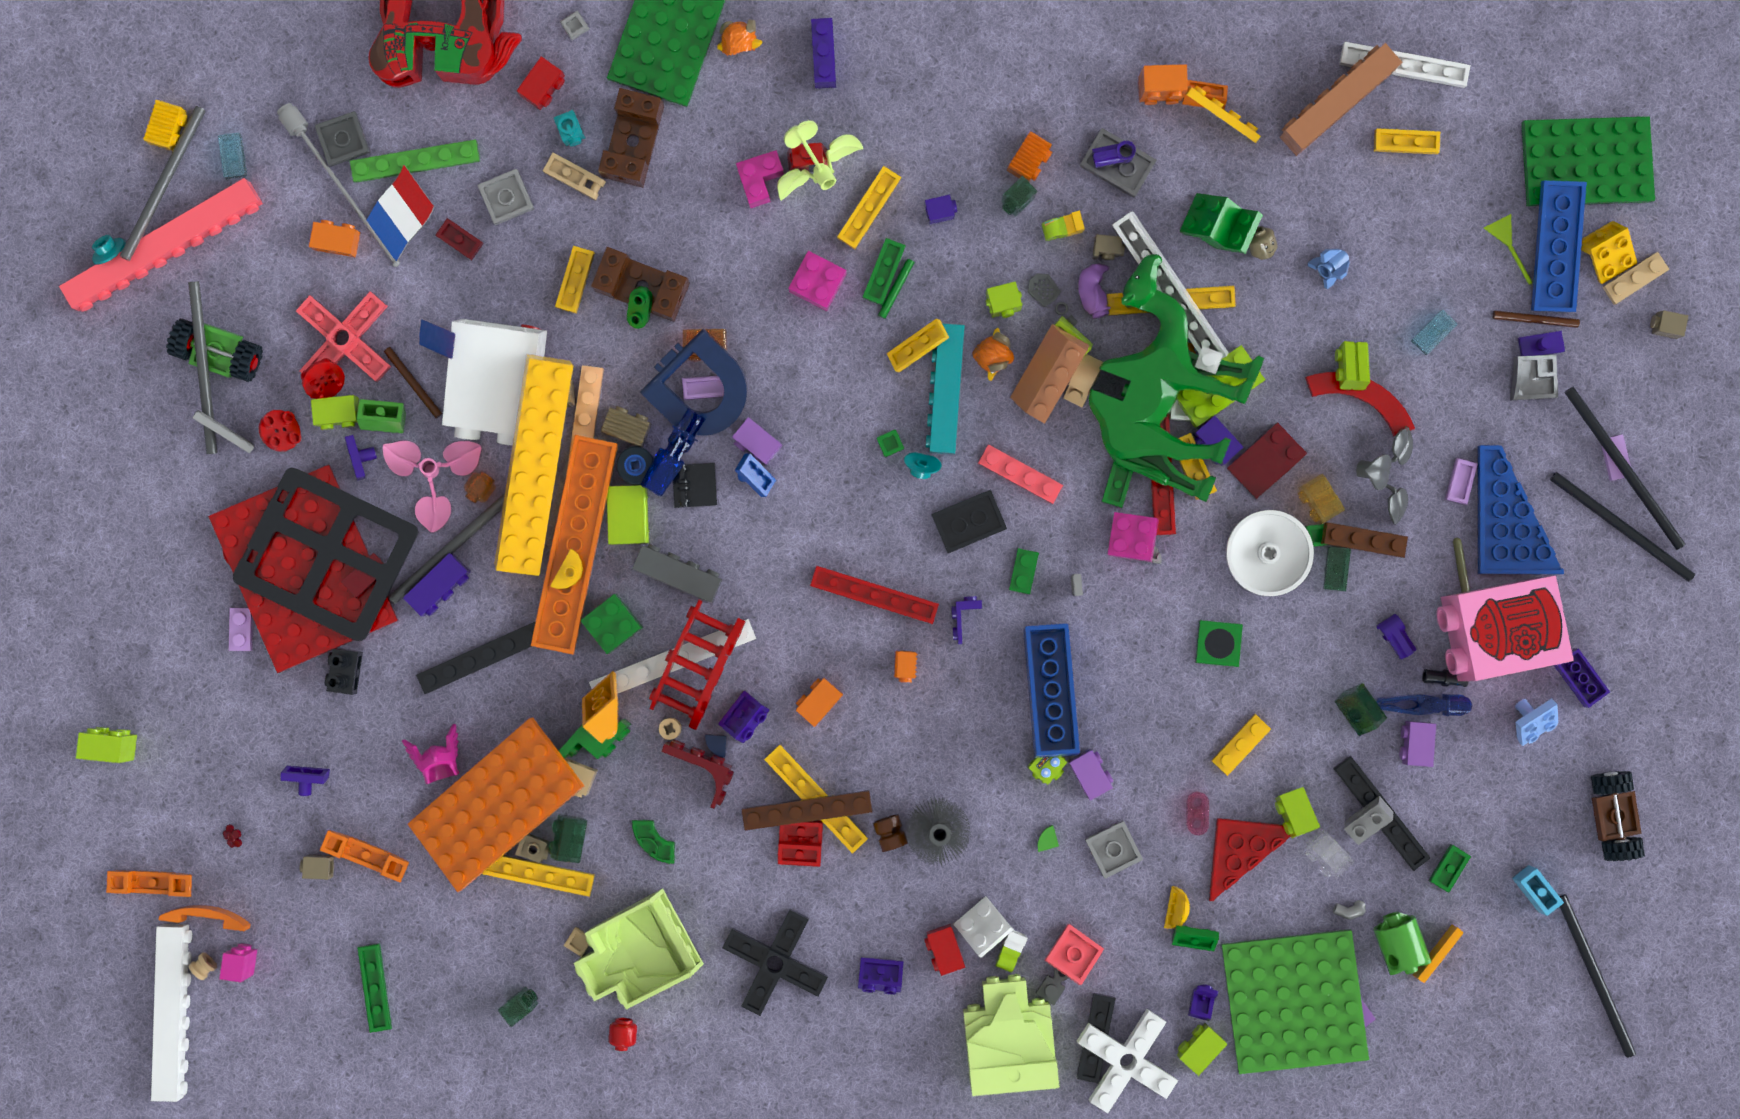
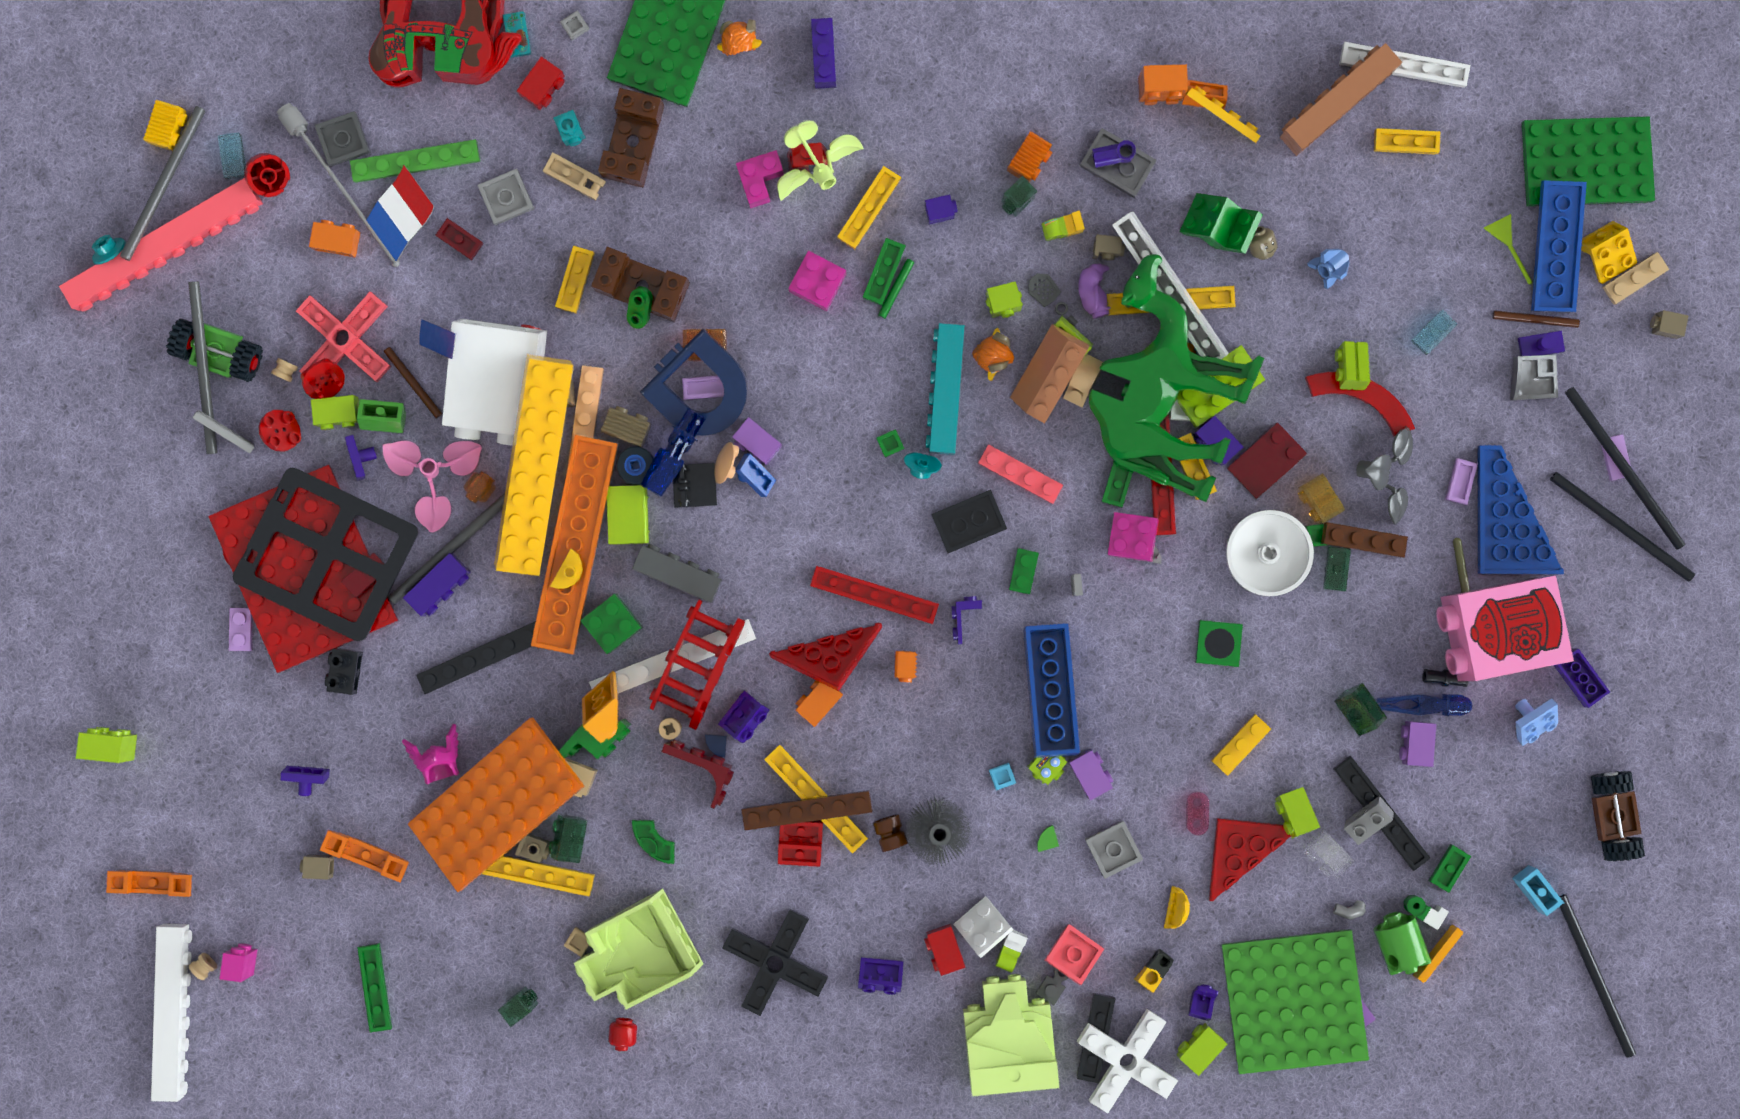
(231, 920): orange slope -> none
(232, 836): dark red plant -> none
(266, 174): none -> red cylinder
(284, 370): none -> tan wheel
(517, 23): none -> teal tile
(724, 463): none -> light nougat dish
(830, 657): none -> red tile
(917, 345): yellow plate -> none
(1002, 776): none -> medium azure tile
(1154, 970): none -> leg
(1195, 938): green plate -> none
(1209, 360): white plate -> none
(1395, 634): dark purple piece -> none
(1418, 908): none -> leg

